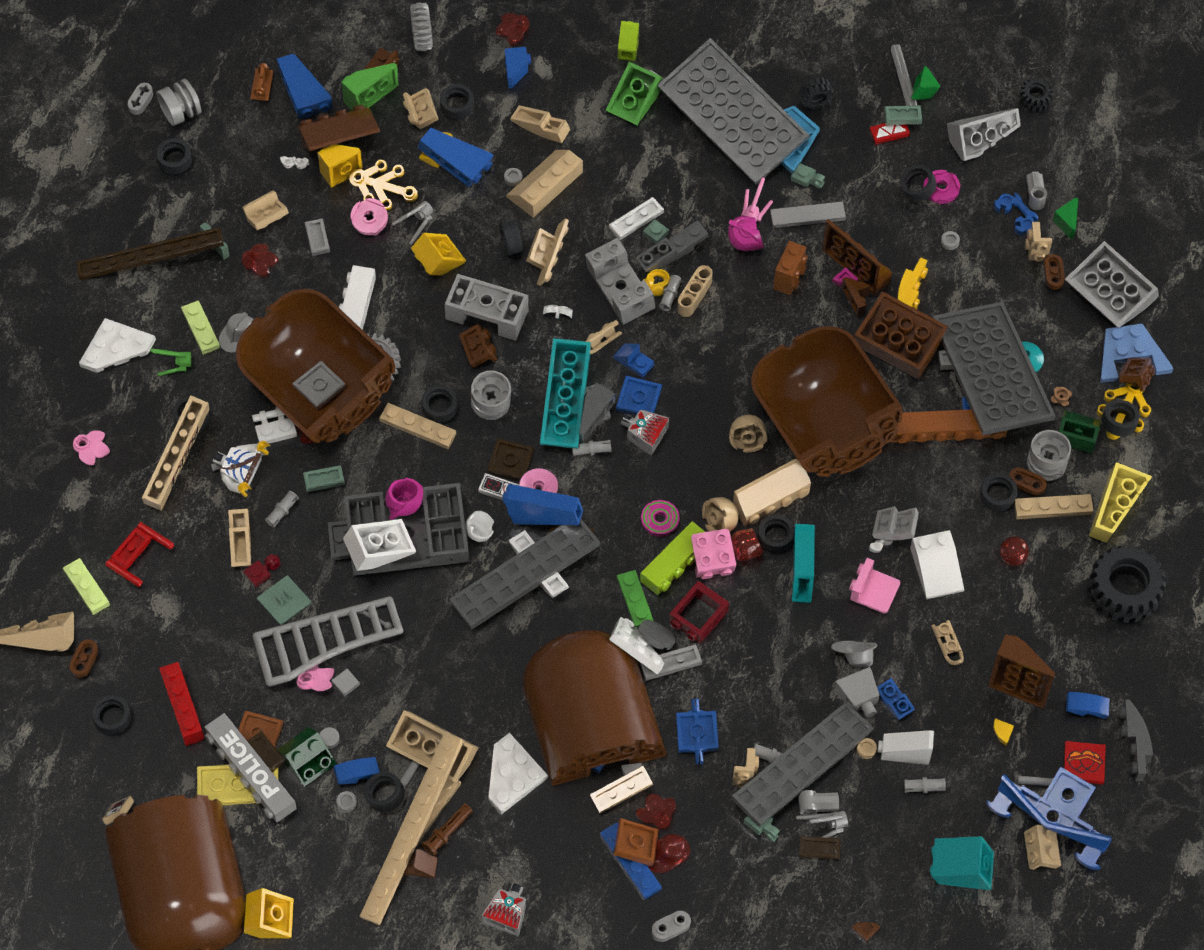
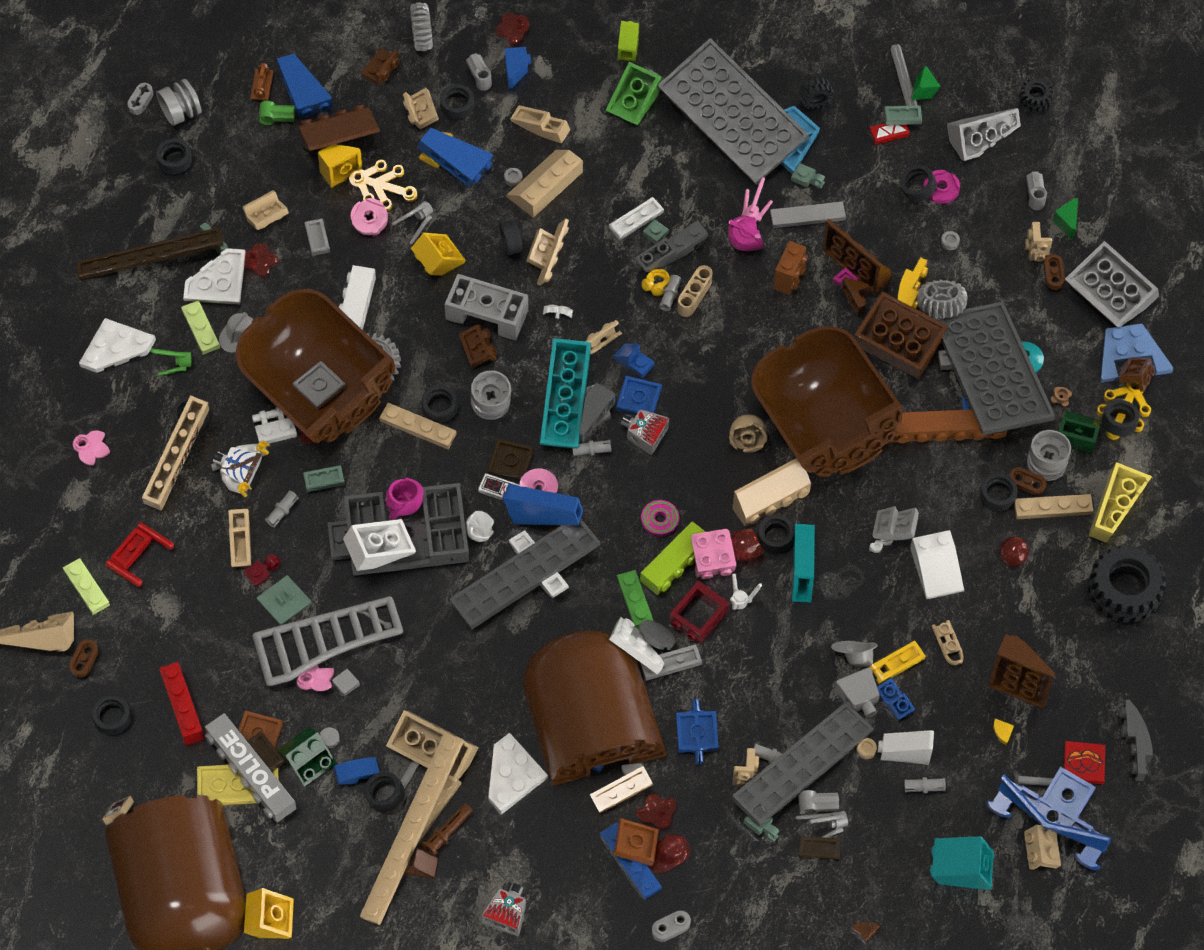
(218, 280): none -> white plate
(270, 113): none -> bright green piece
(290, 162): white piece -> none
(346, 801): light grey tile -> none
(369, 85): bright green slope -> none
(479, 71): none -> light grey piece
(611, 267): light grey plate -> none
(720, 514): tan cylinder -> none
(740, 598): none -> white plant
(873, 588): bright pink bracket -> none
(897, 662): none -> yellow plate
(942, 298): none -> light grey gear
(1006, 202): blue helmet -> none
(1086, 703): blue slope -> none

